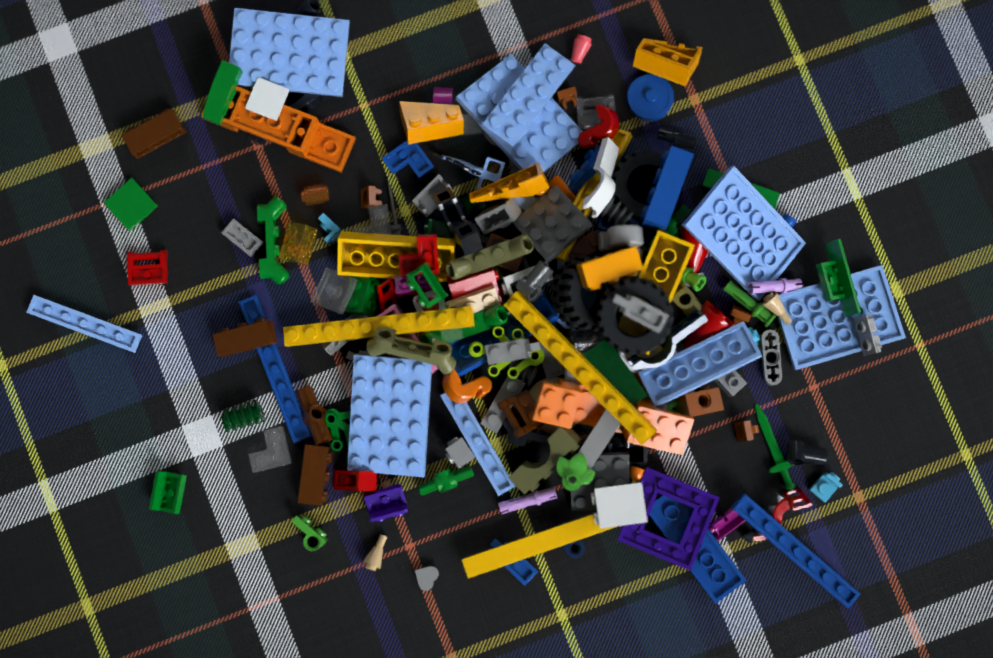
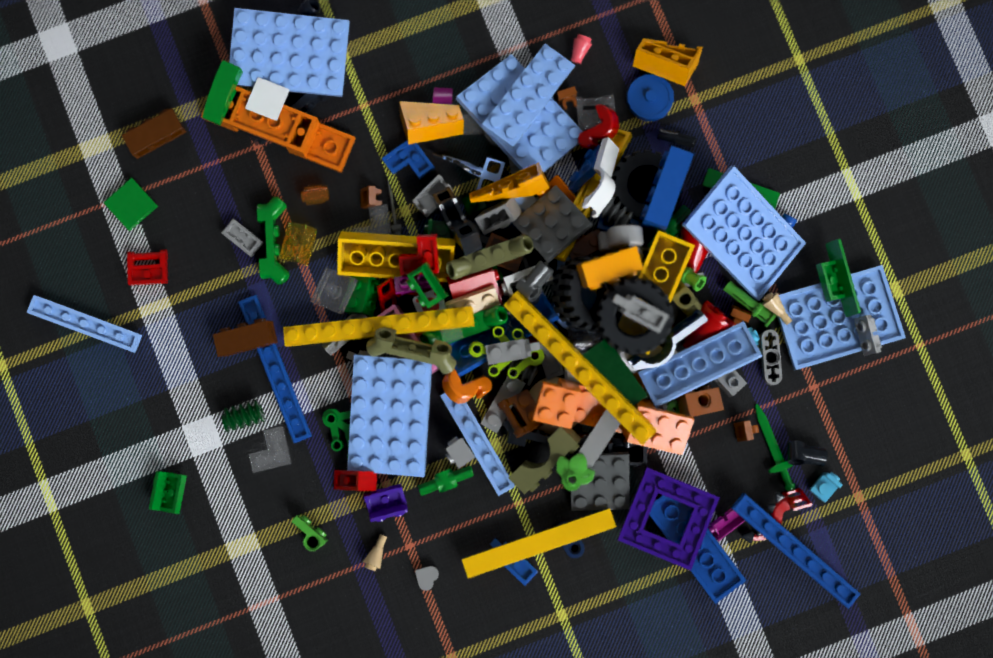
(311, 406): reddish brown piece -> none
(315, 475): reddish brown brick -> none
(328, 226): medium azure bracket -> none
(534, 498): lavender pin -> none
(619, 505): white brick -> none
(636, 474): orange hinge -> none
(781, 286): lavender pin -> none

